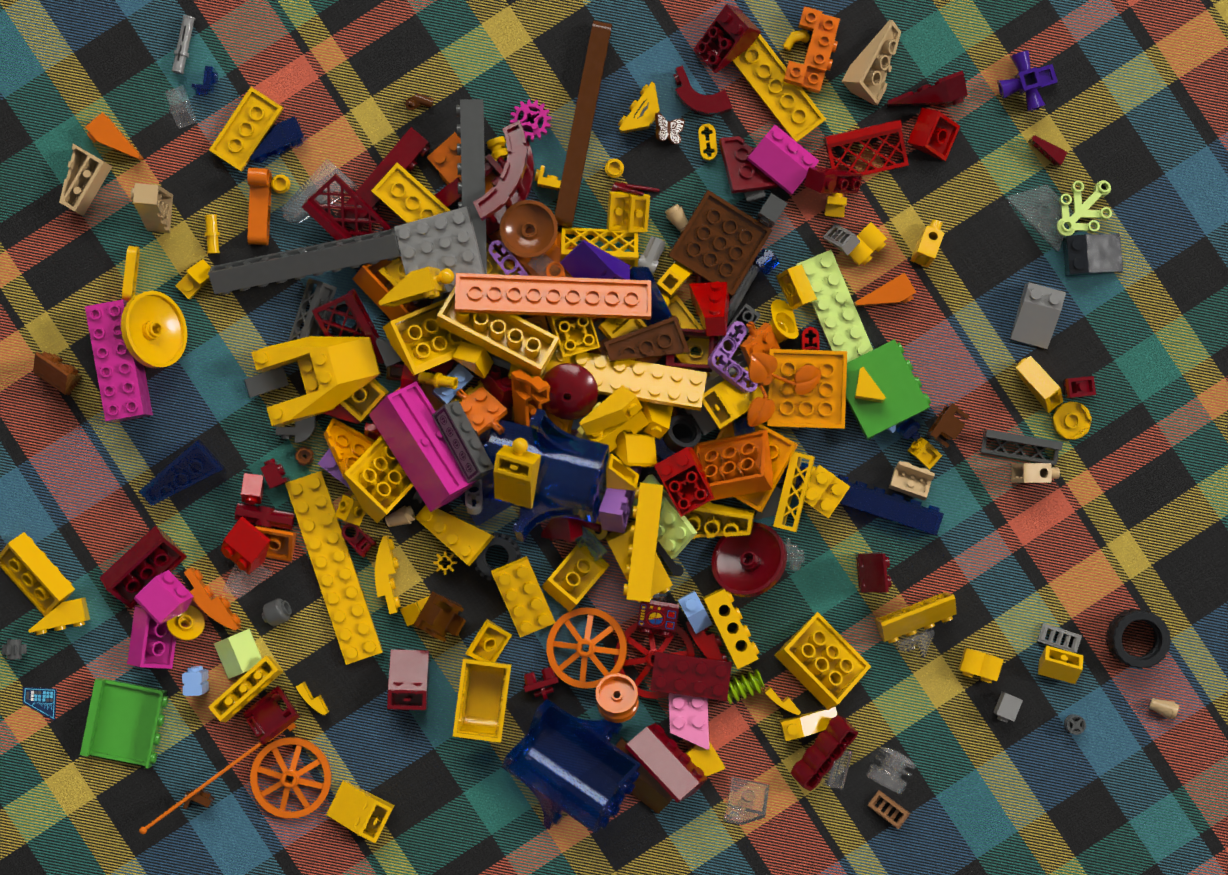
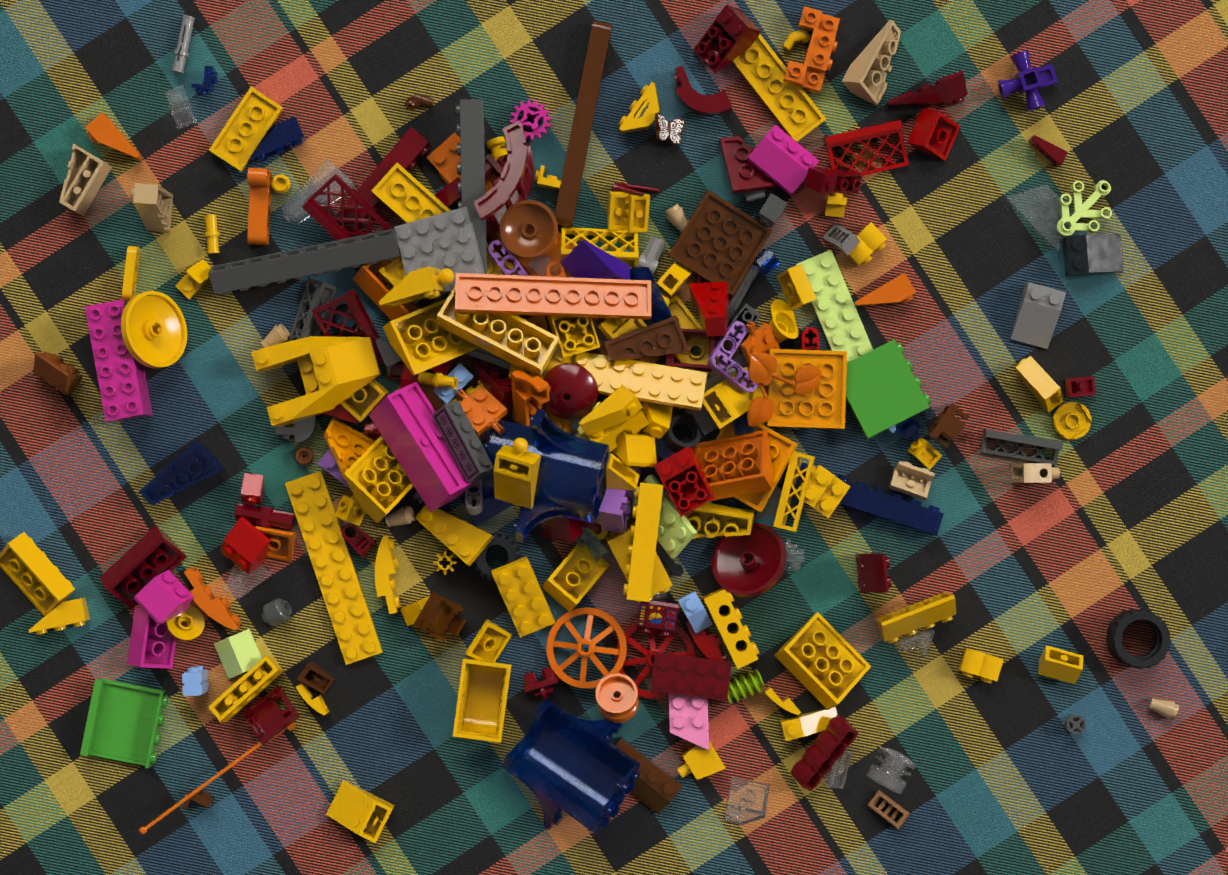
(14, 649): dark grey gear -> none
(41, 700): dark blue sticker -> none
(266, 382): dark grey slope -> none
(274, 473): dark red brick -> none
(276, 336): none -> tan cone
(282, 812): orange wheel -> none
(316, 677): none -> reddish brown slope
(408, 679): slope -> none
(473, 358): yellow slope -> none
(614, 168): yellow plate -> none
(666, 762): slope -> none
(712, 141): yellow beam -> none
(867, 388): yellow slope -> none
(928, 244): yellow torso -> none
(1007, 707): light grey brick -> none
(1075, 644): light grey slope -> none

